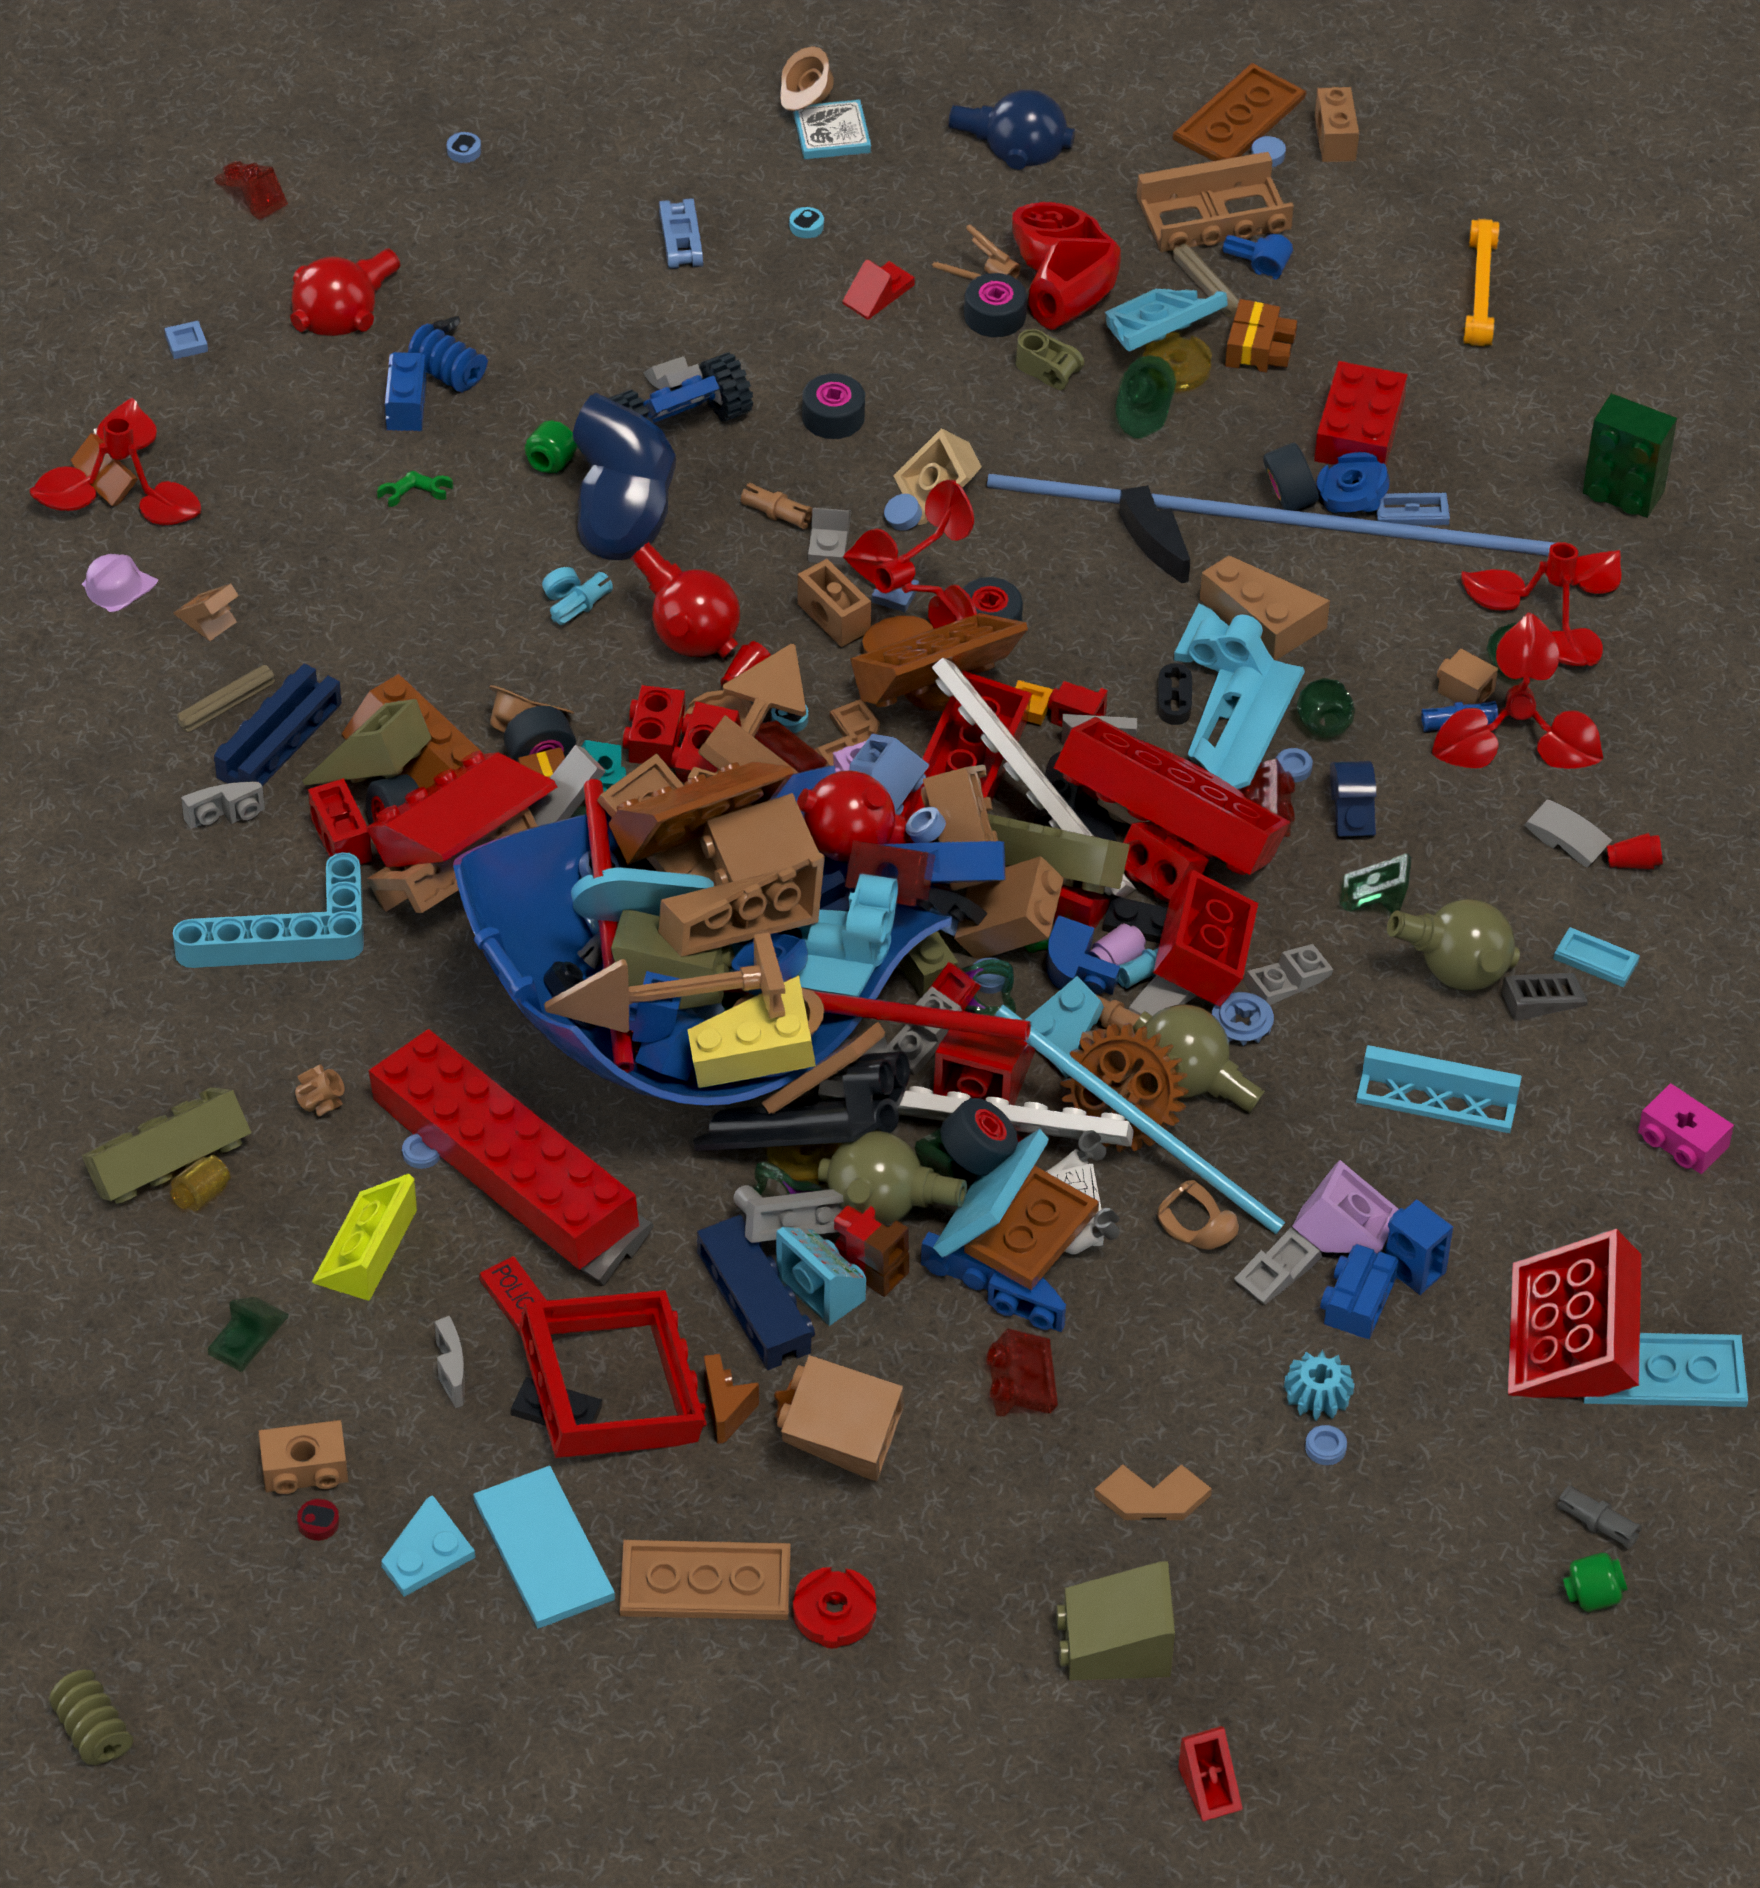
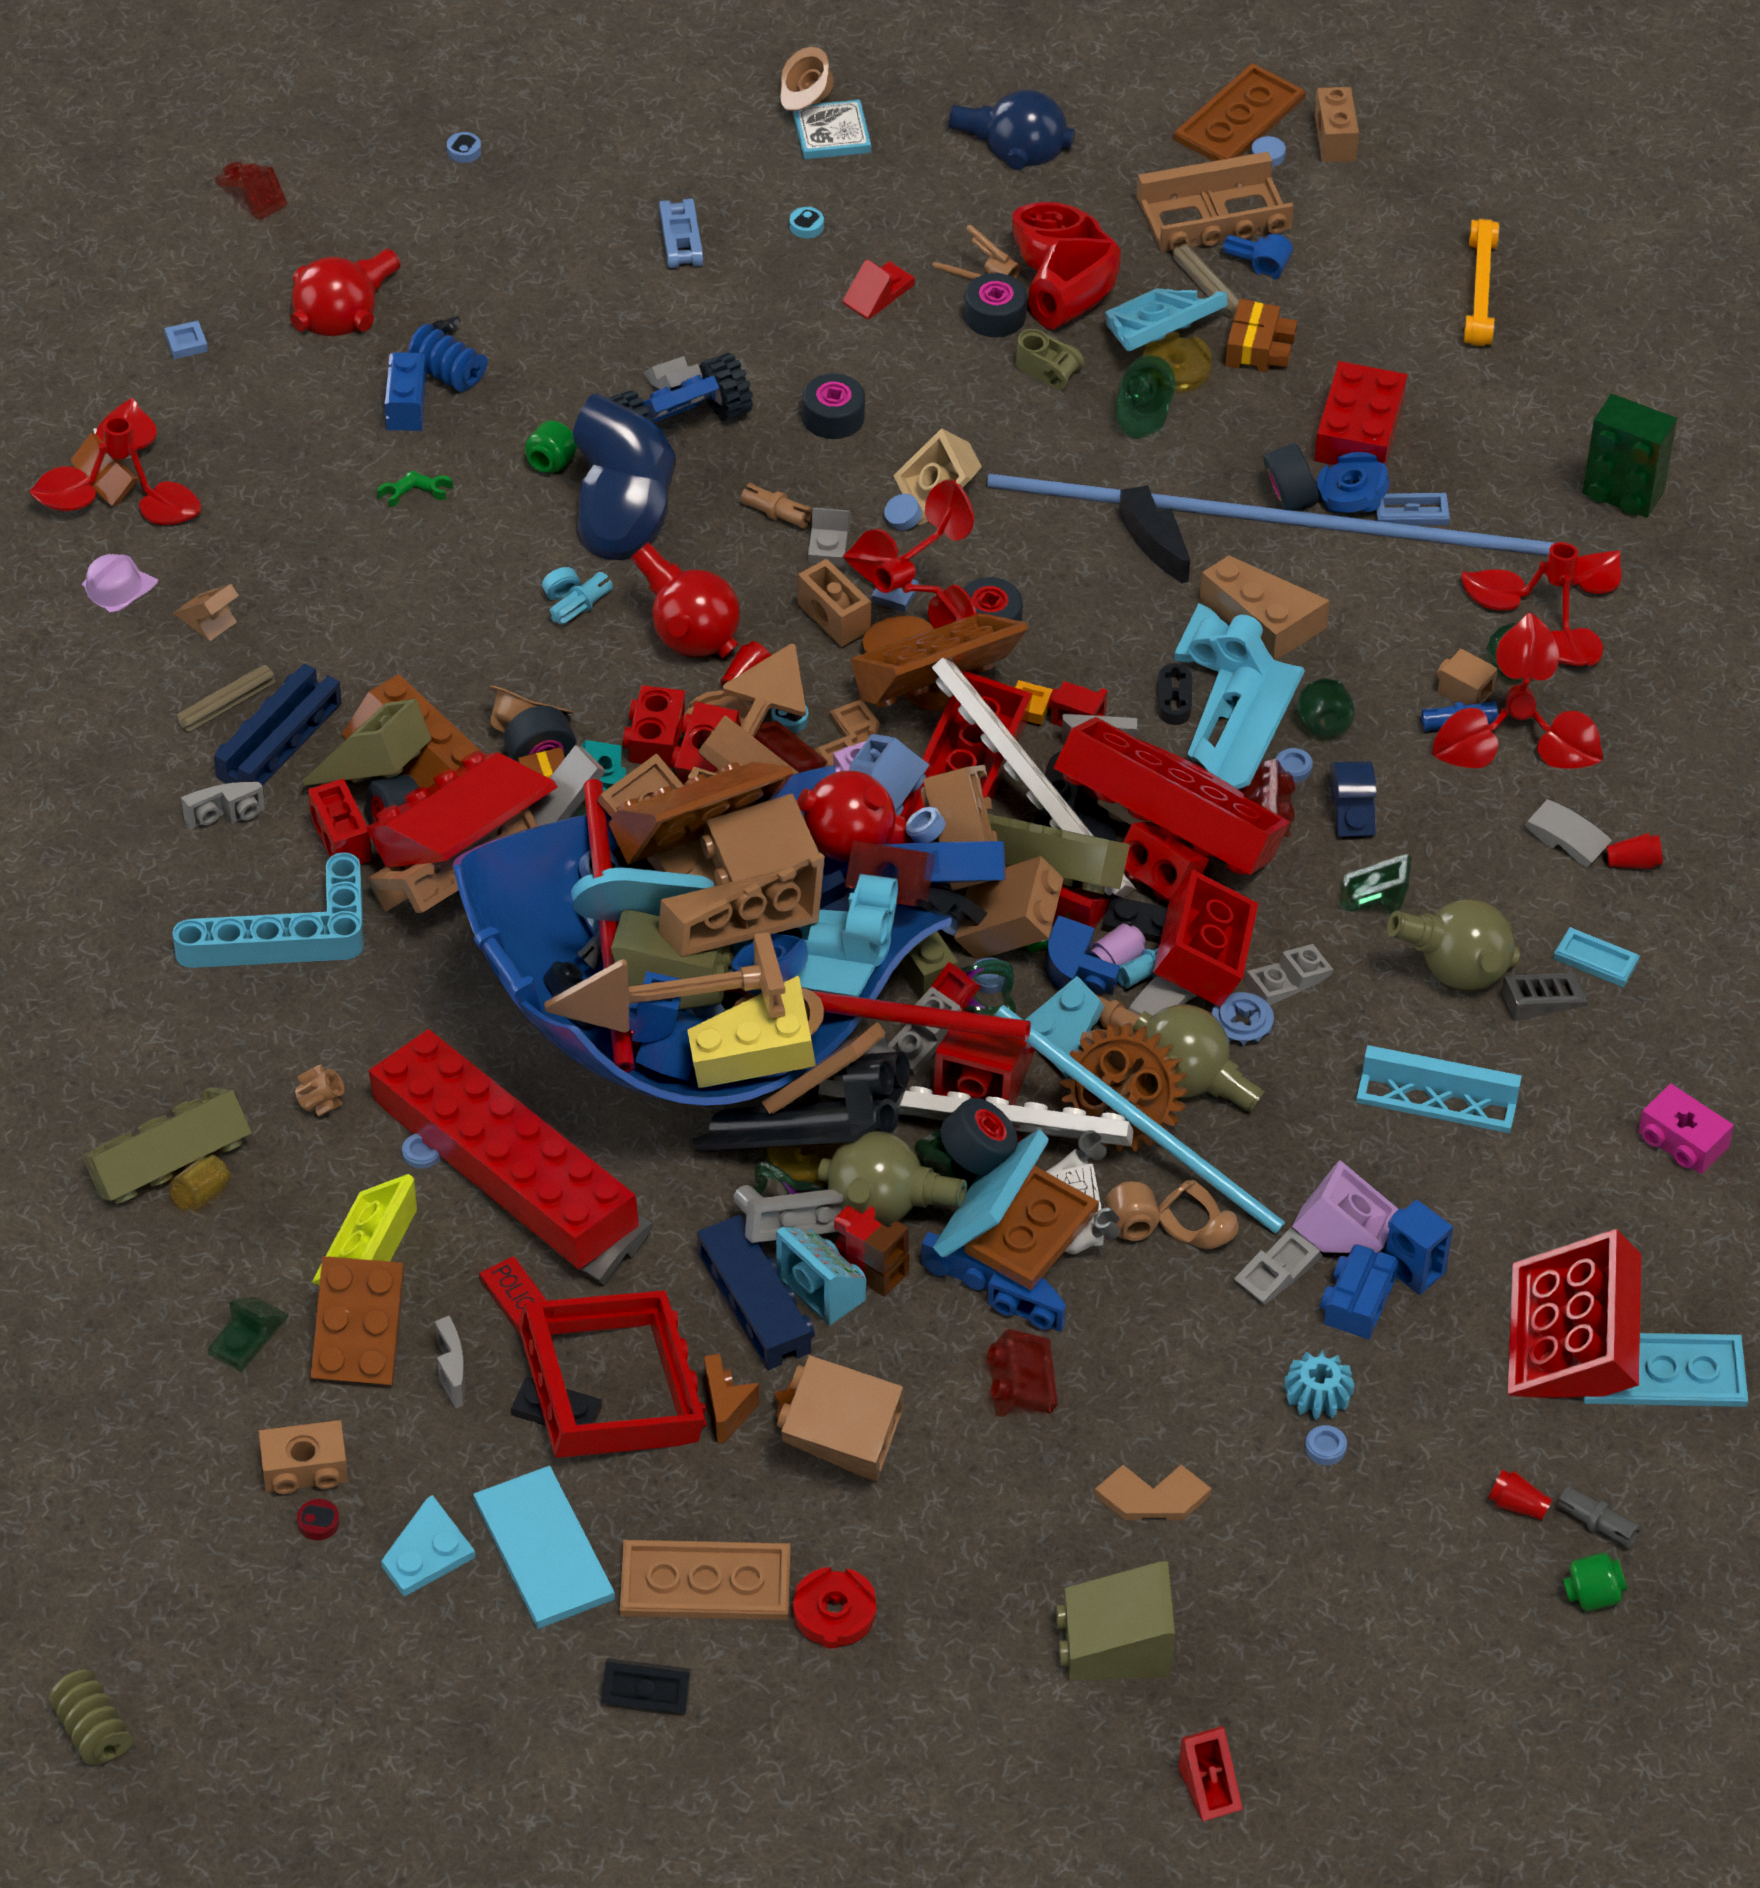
(357, 1320): none -> dark orange plate
(646, 1685): none -> black plate
(1136, 1209): none -> medium nougat head
(1519, 1496): none -> red cone

